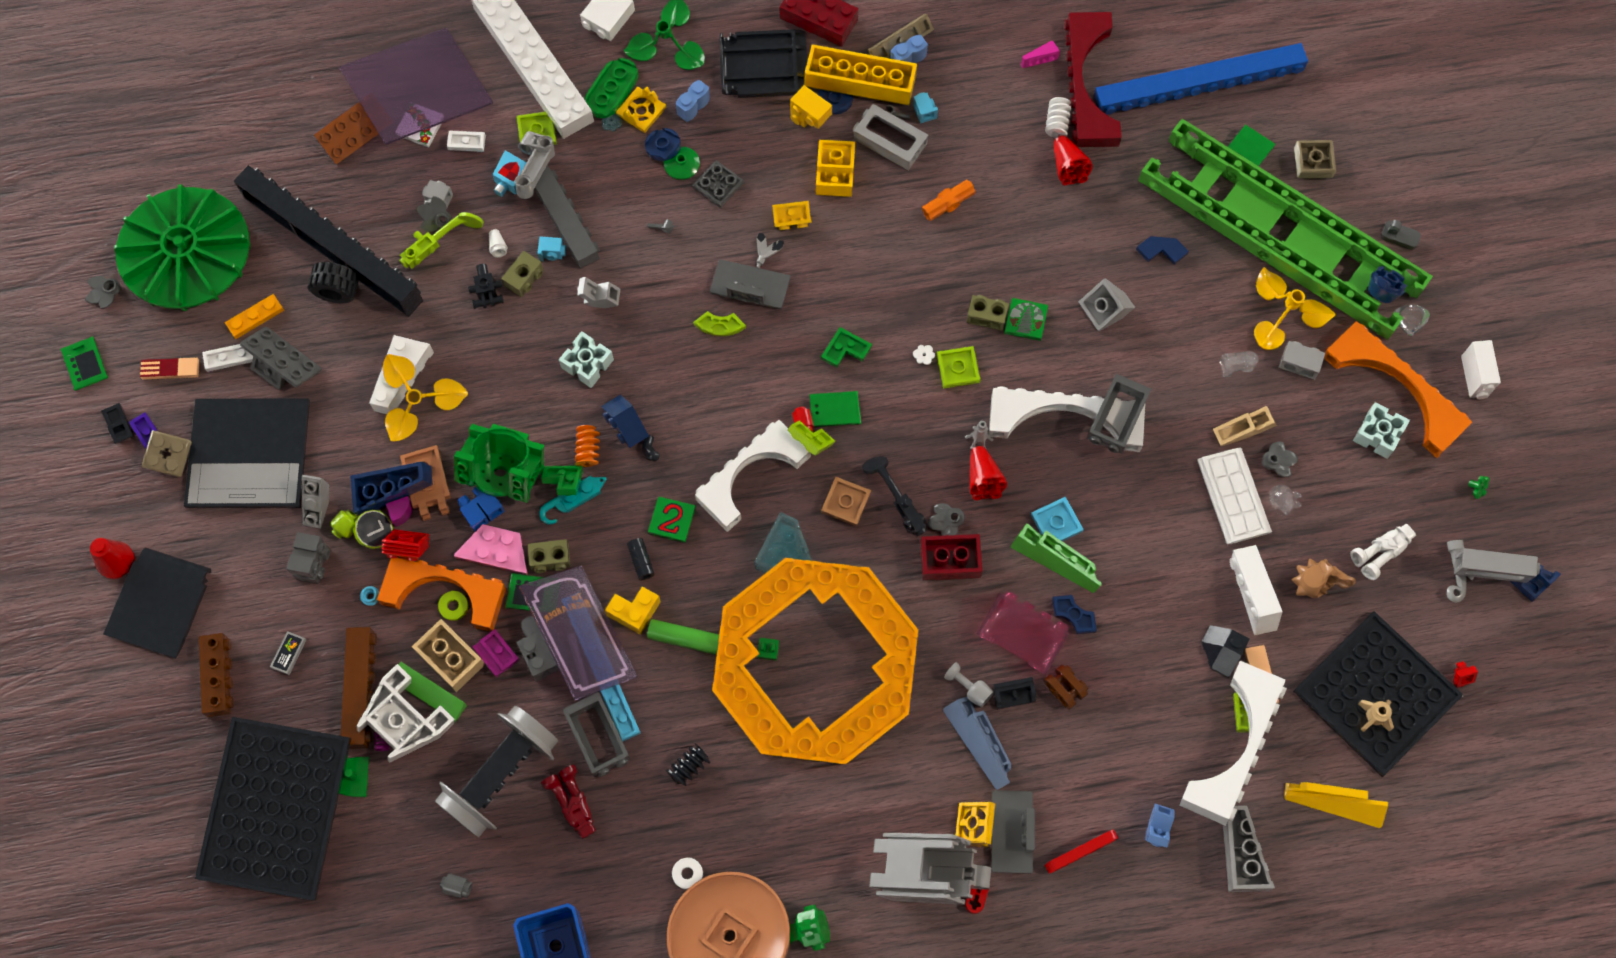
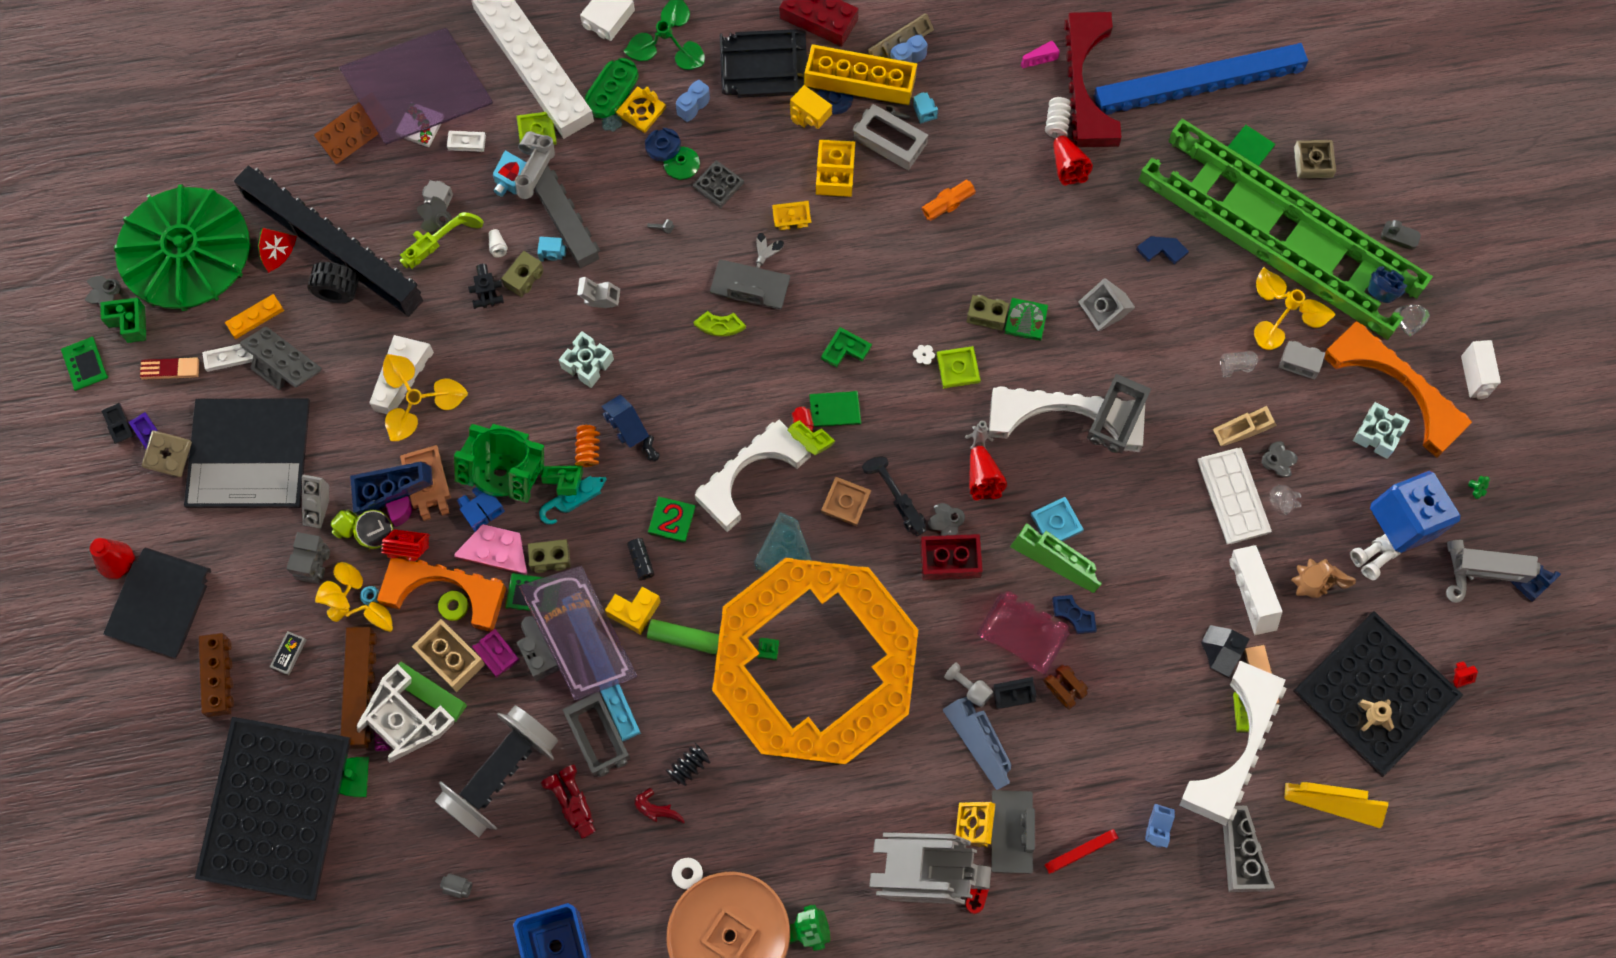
(128, 315): none -> green brick
(274, 248): none -> red shield
(332, 596): none -> yellow plant
(653, 811): none -> dark red piece
(1415, 511): none -> blue plate

